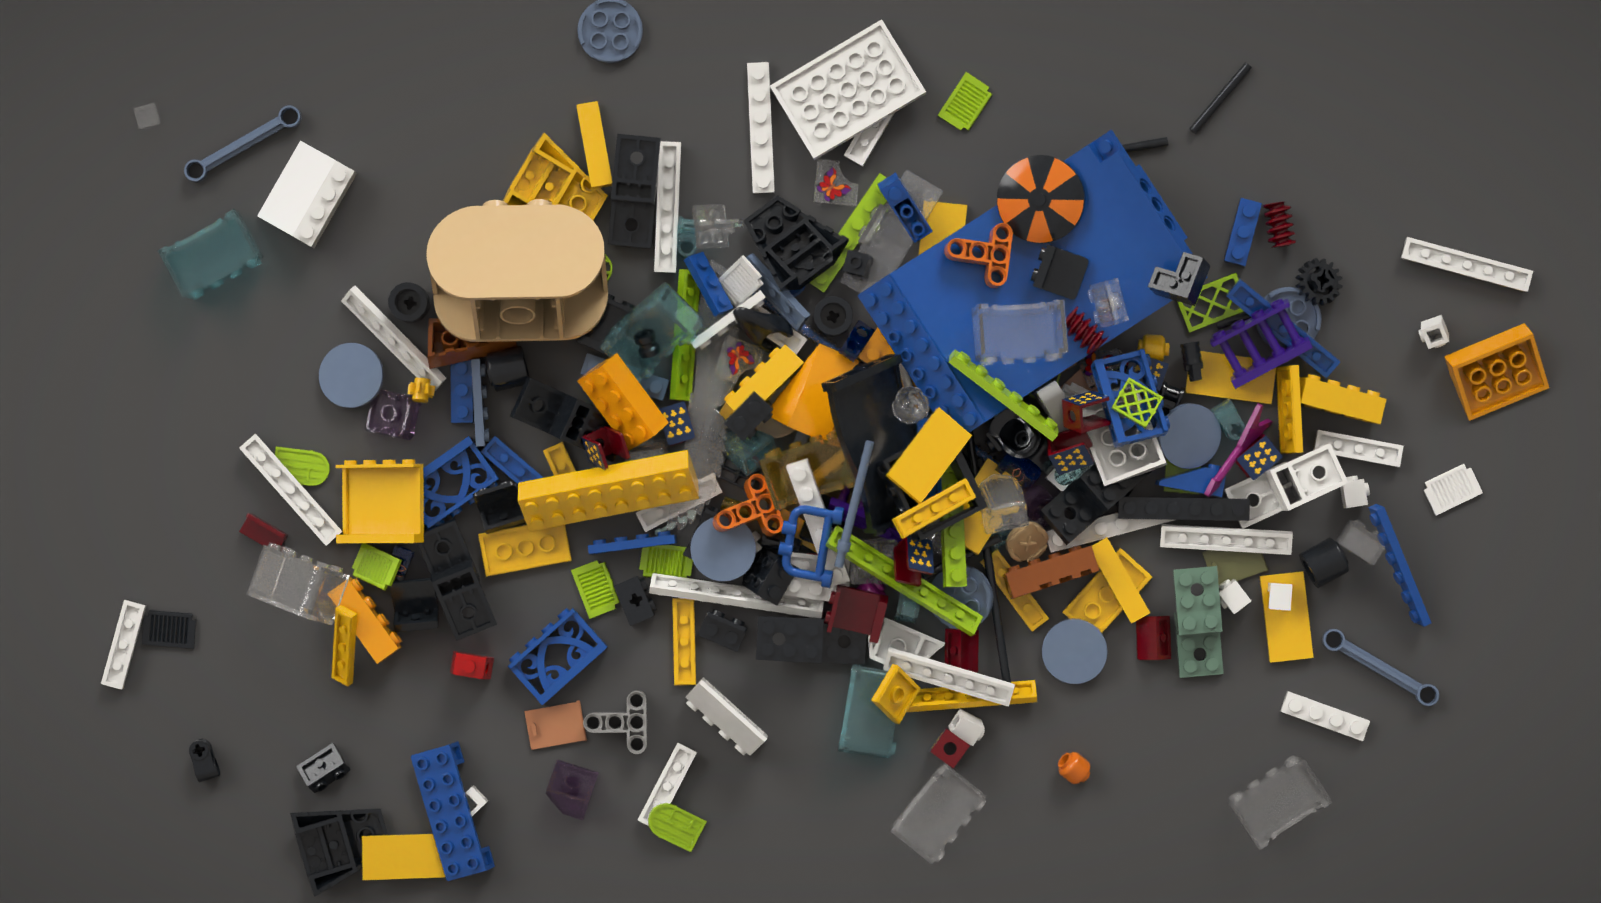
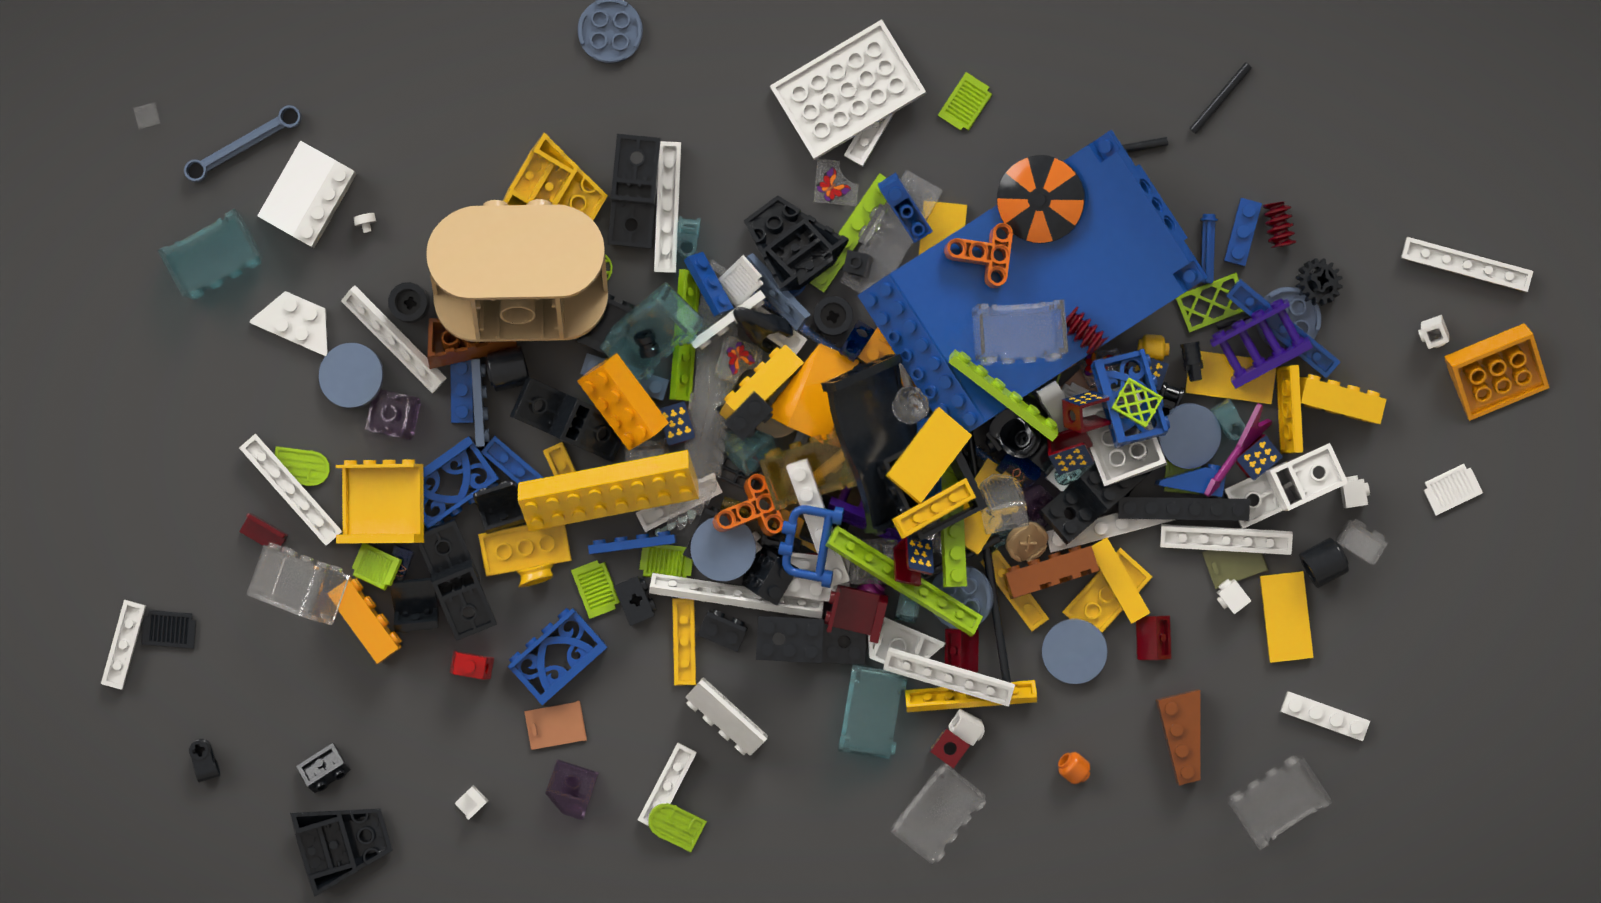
(296, 321): none -> white wing
(344, 645): yellow tile -> none
(365, 220): none -> white tile
(400, 857): yellow tile -> none
(421, 390): yellow gear -> none
(450, 812): blue bracket -> none
(535, 575): none -> yellow piece
(594, 145): yellow tile -> none
(613, 443): dark red piece -> none
(626, 726): light grey beam -> none
(712, 226): clear bracket -> none
(760, 127): white plate -> none
(844, 543): sand blue bar -> none
(895, 694): yellow plate -> none
(1060, 272): black bracket -> none
(1108, 303): clear slope -> none
(1182, 732): none -> dark orange wedge
(1184, 283): panel -> none
(1198, 621): sand green bracket -> none
(1208, 246): none -> blue axle
(1280, 596): white panel -> none
(1360, 448): white plate -> none
(1380, 667): sand blue piece -> none
(1396, 558): blue plate -> none

